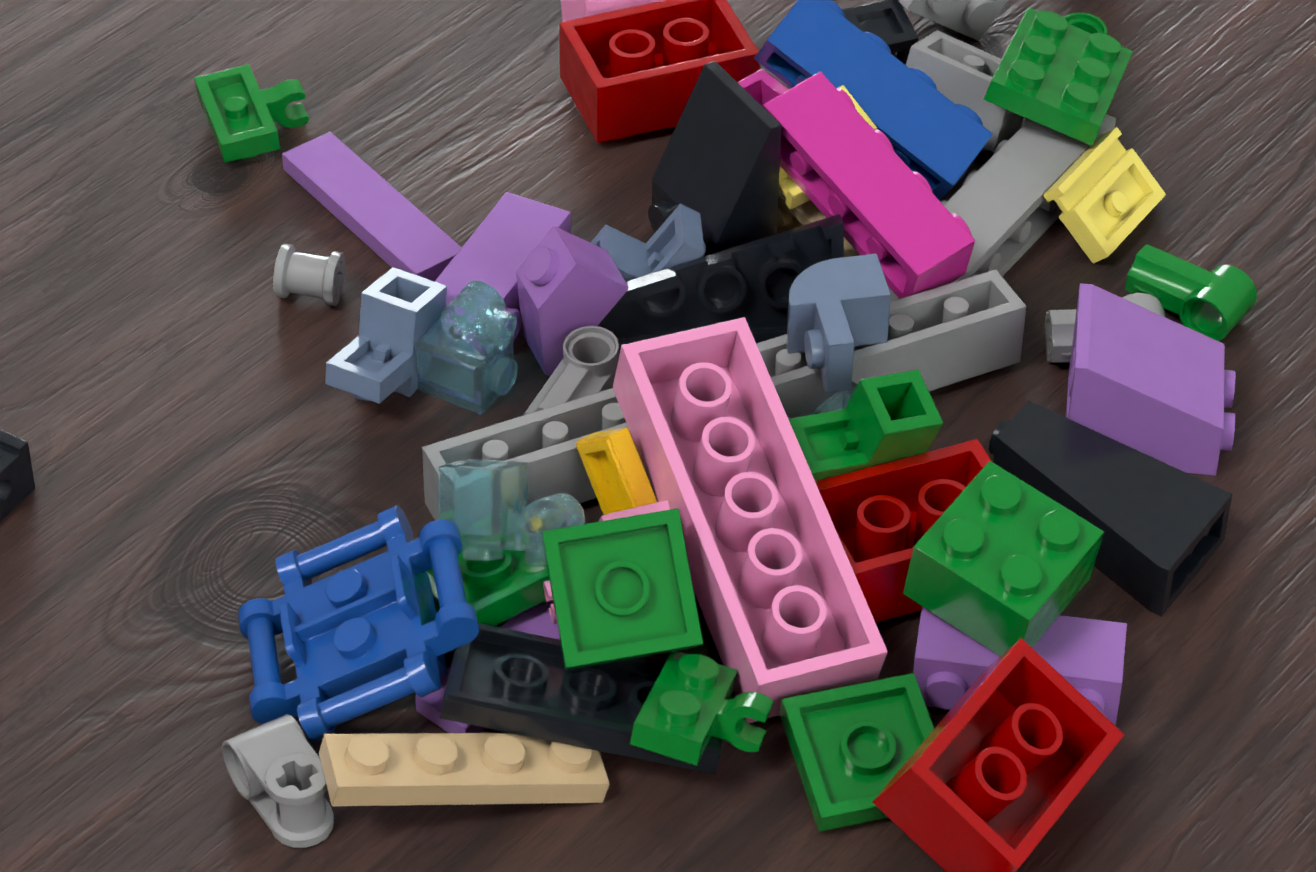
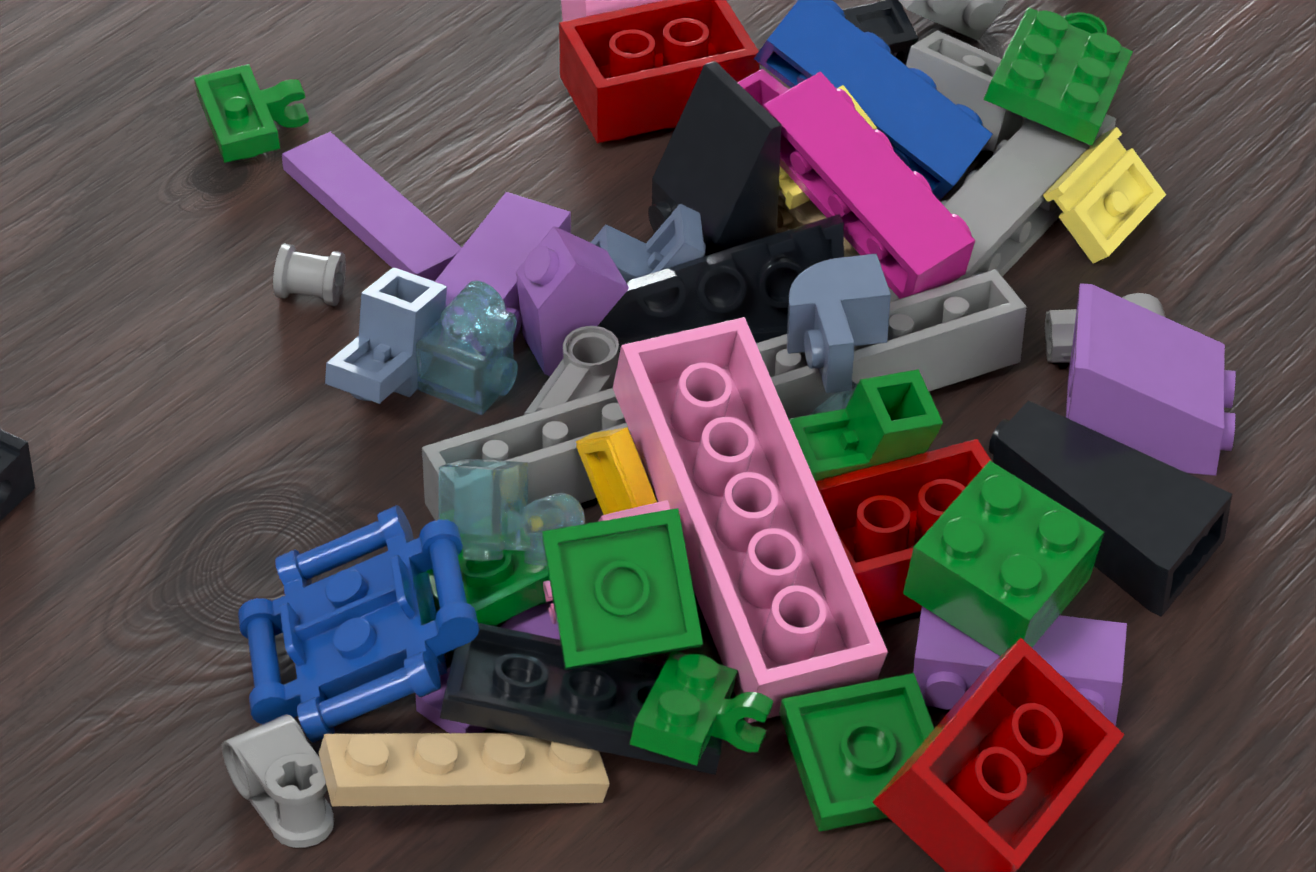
(1202, 299): green piece -> none

